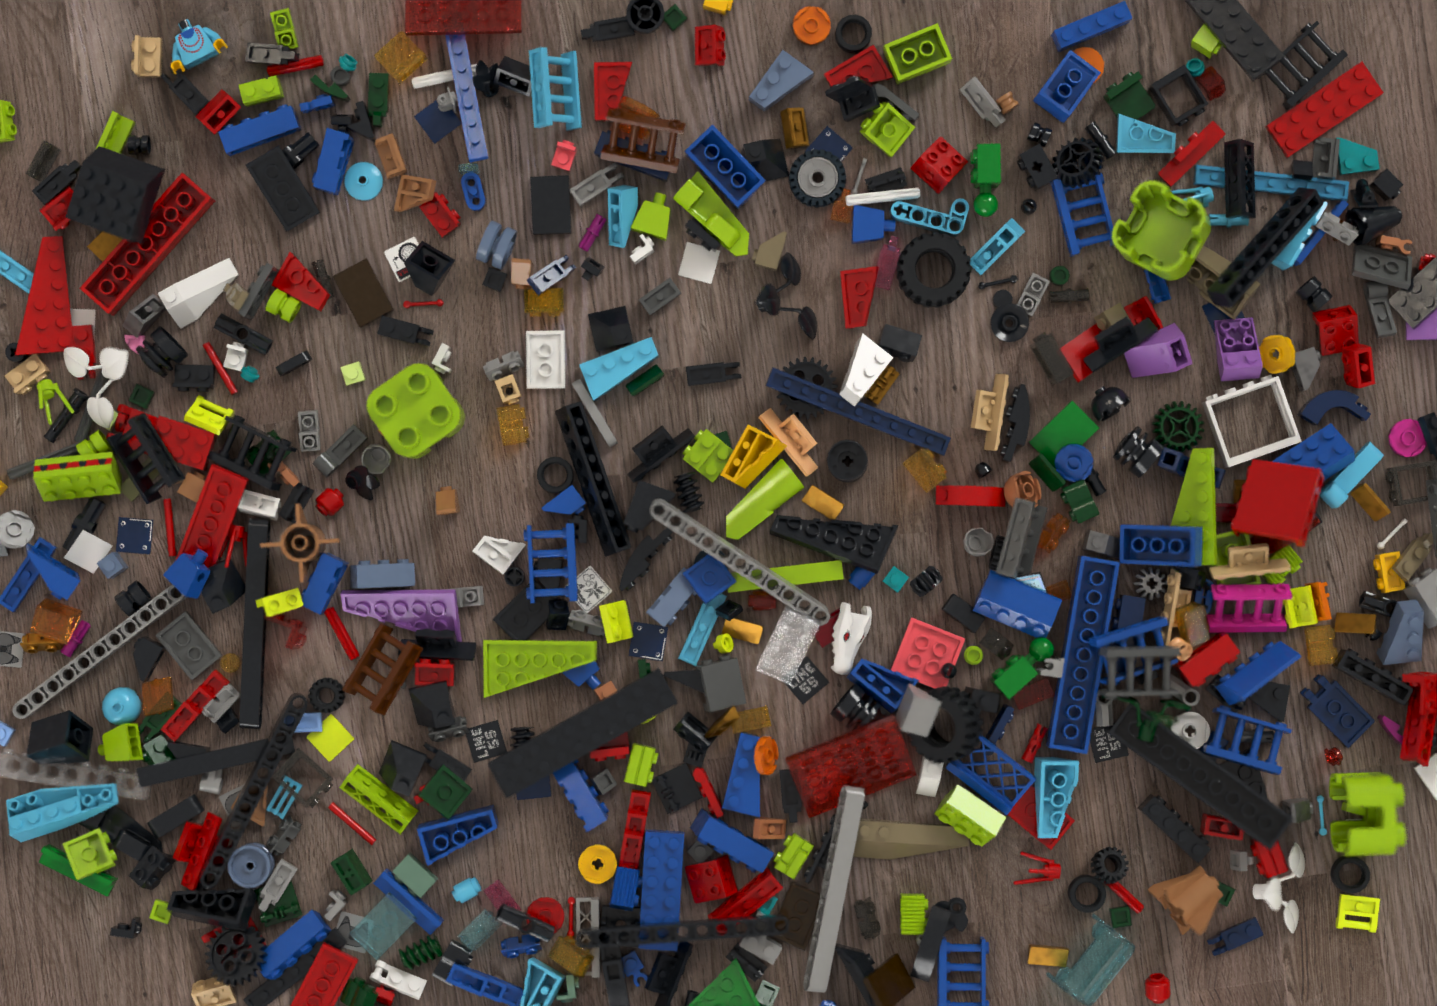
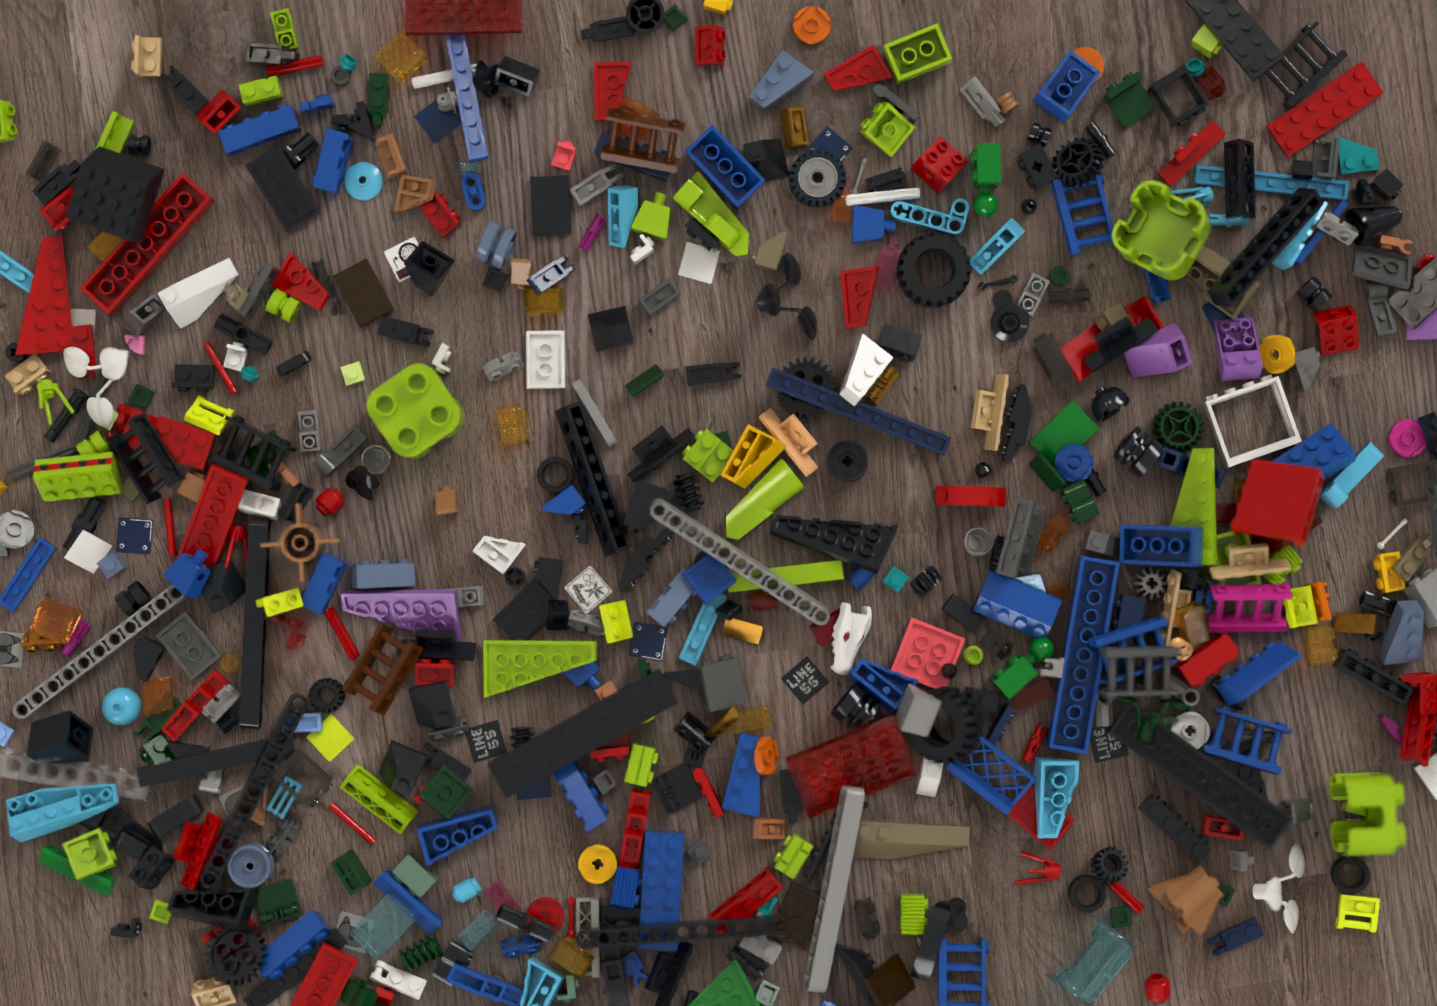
(56, 575): blue slope -> none
(122, 743): lime torso -> none
(161, 352): black wheel -> none
(194, 46): medium azure torso -> none
(277, 884): light grey hinge -> none
(333, 91): dark green slope -> none
(334, 908): light grey bracket -> none
(407, 304): red hinge -> none
(505, 383): tan brick -> none
(541, 89): medium azure fence -> none
(568, 571): blue fence -> none
(591, 268): black tile -> none
(615, 367): medium azure wedge -> none
(711, 879): red bracket -> none
(723, 643): neon yellow tile -> none
(731, 841): blue wedge -> none
(788, 645): clear plate -> none
(823, 502): pearl gold slope -> none
(853, 19): black tyre -> none
(855, 97): black bracket -> none
(924, 469): clear yellow bracket -> none
(969, 816): lime brick -> none
(1022, 486): nougat cylinder -> none
(1047, 955): pearl gold slope -> none
(1091, 26): blue brick -> none
(1141, 137): medium azure wing -> none
(1270, 861): red brick -> none
(1272, 698): black wing -> none
(1318, 405): dark blue arch -> none
(1322, 831): medium azure hinge -> none
(1333, 756): clear red plate -> none
(1337, 711): dark blue tile -> none
(1358, 365): red brick -> none
(1370, 502): pearl gold slope -> none

